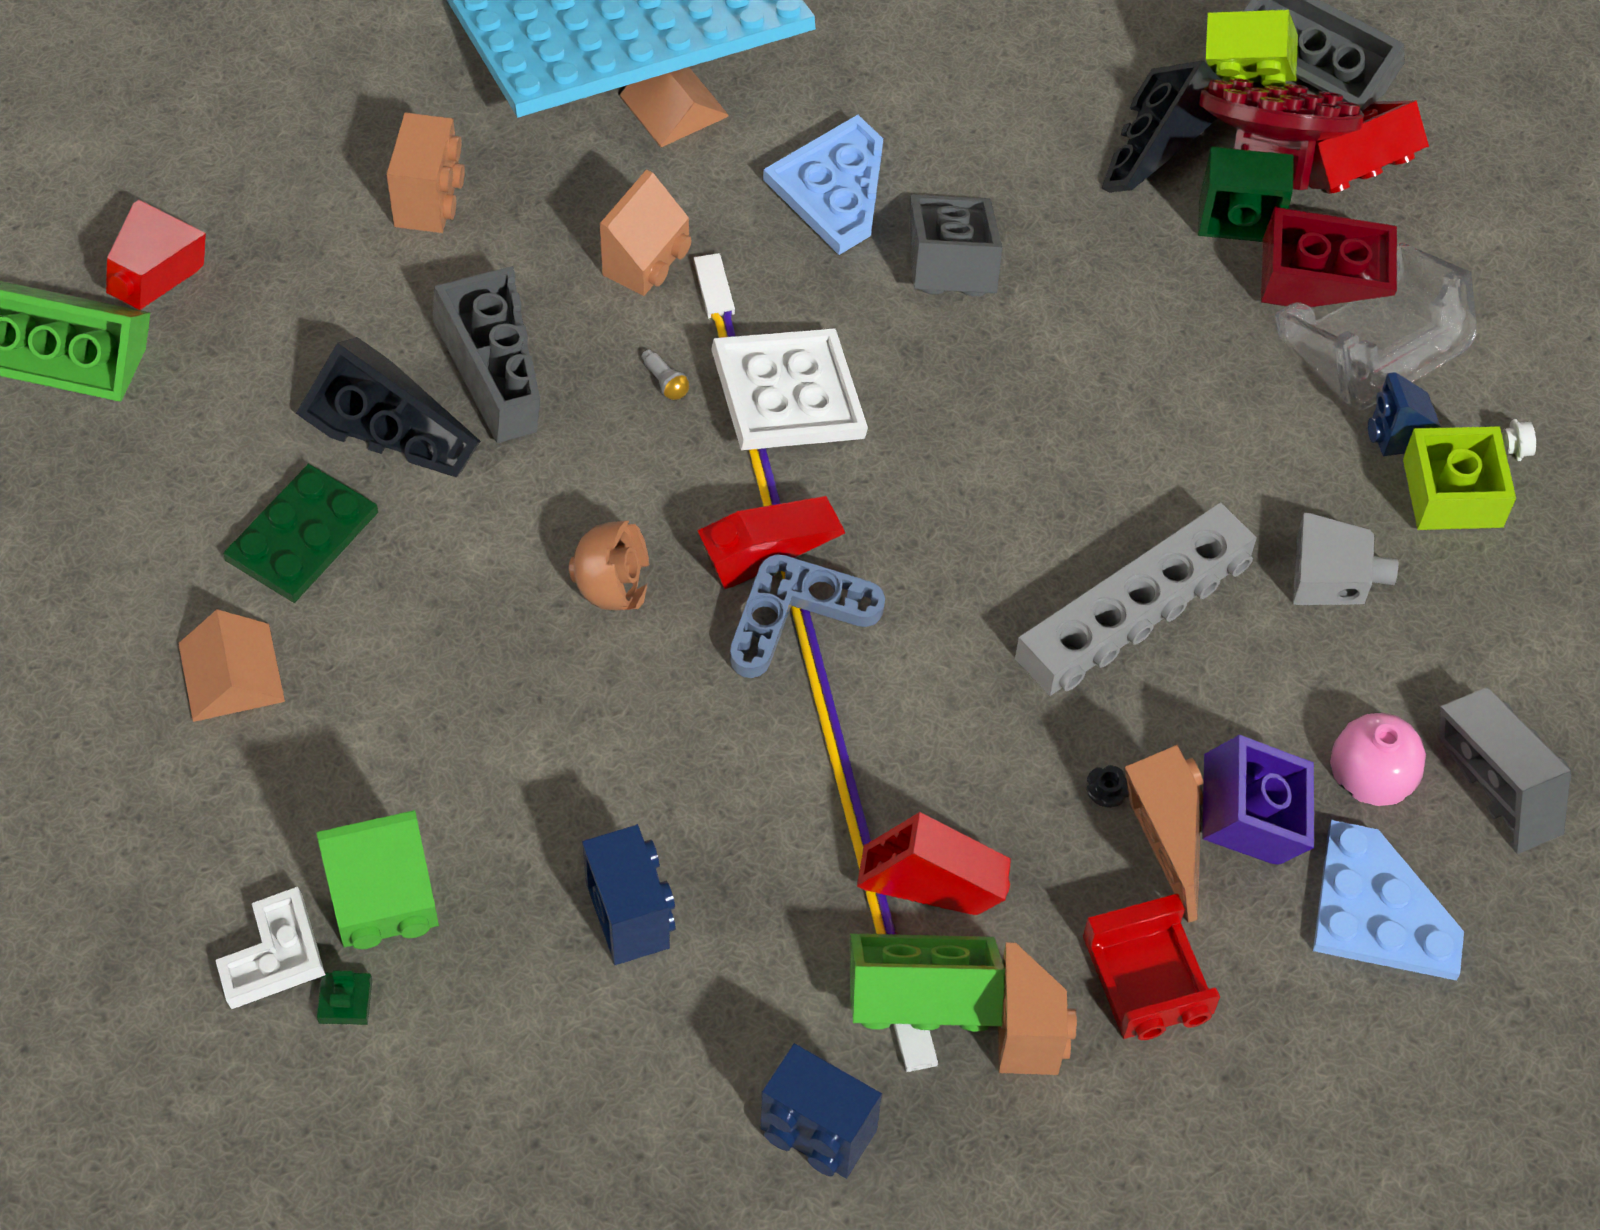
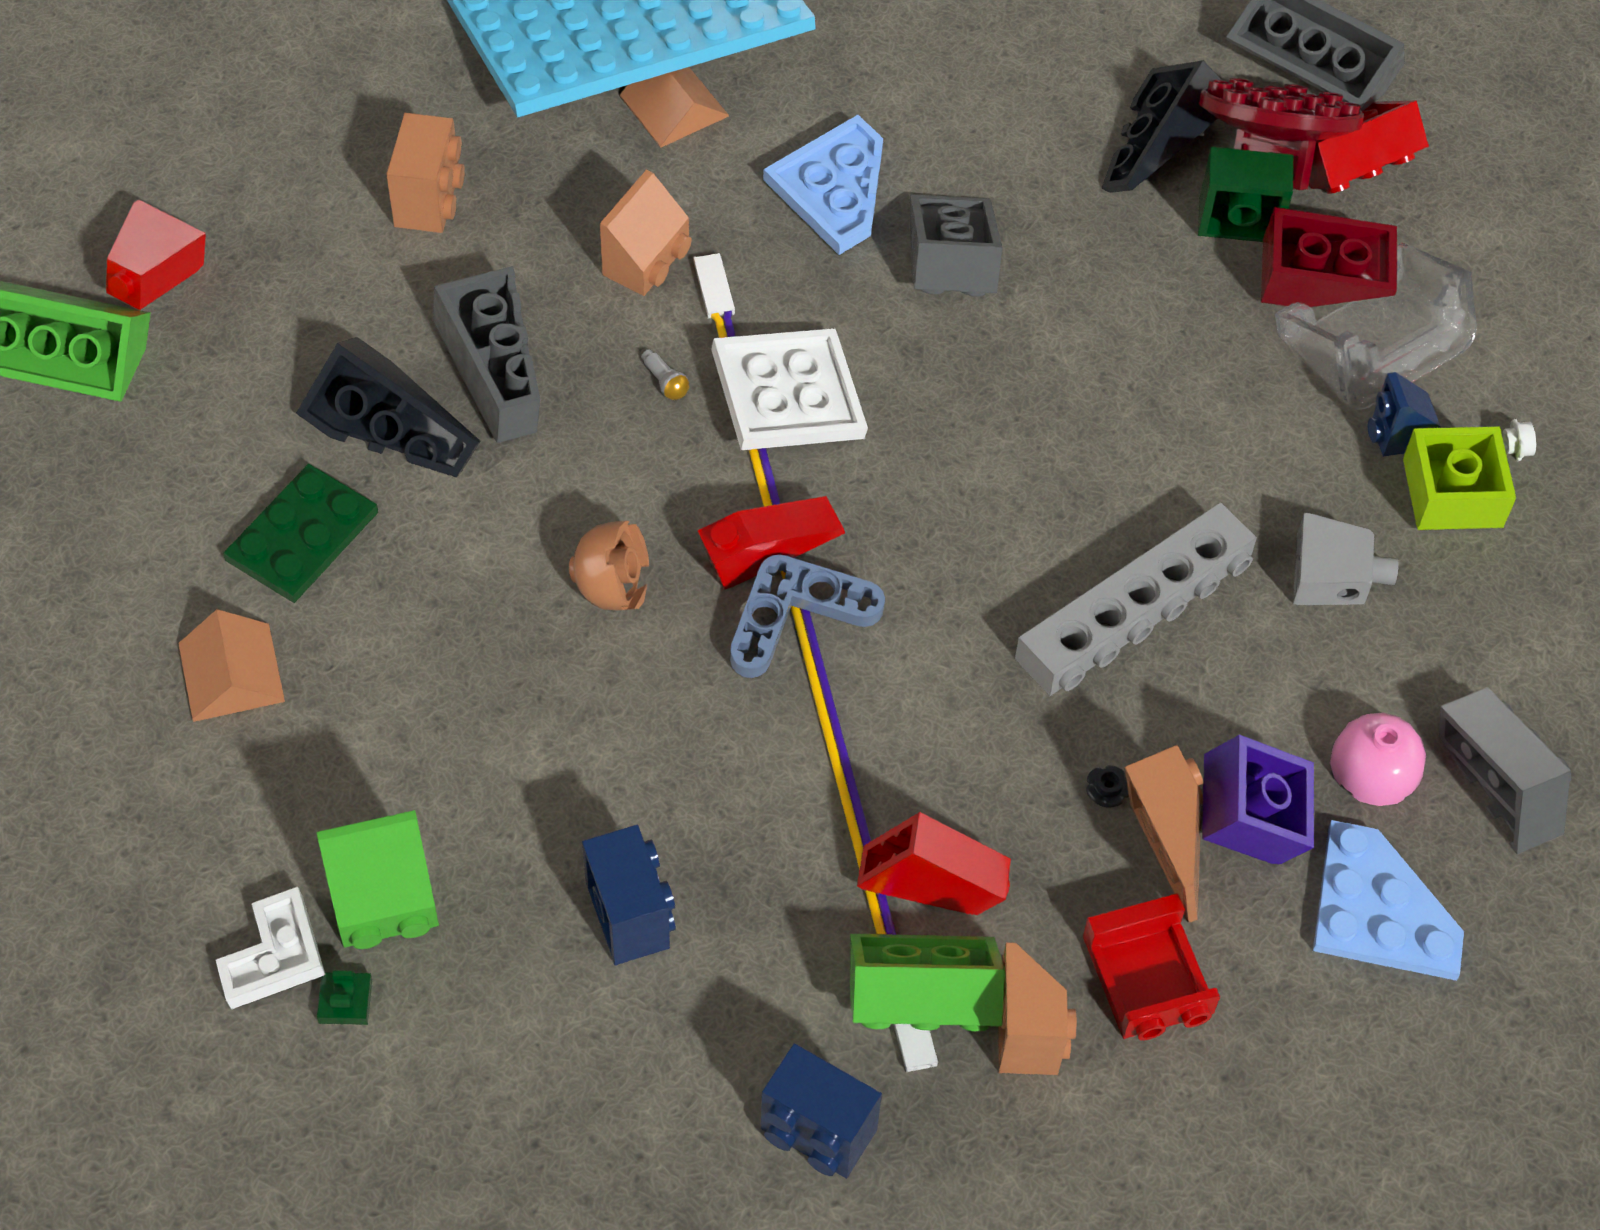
(1252, 46): lime brick -> none

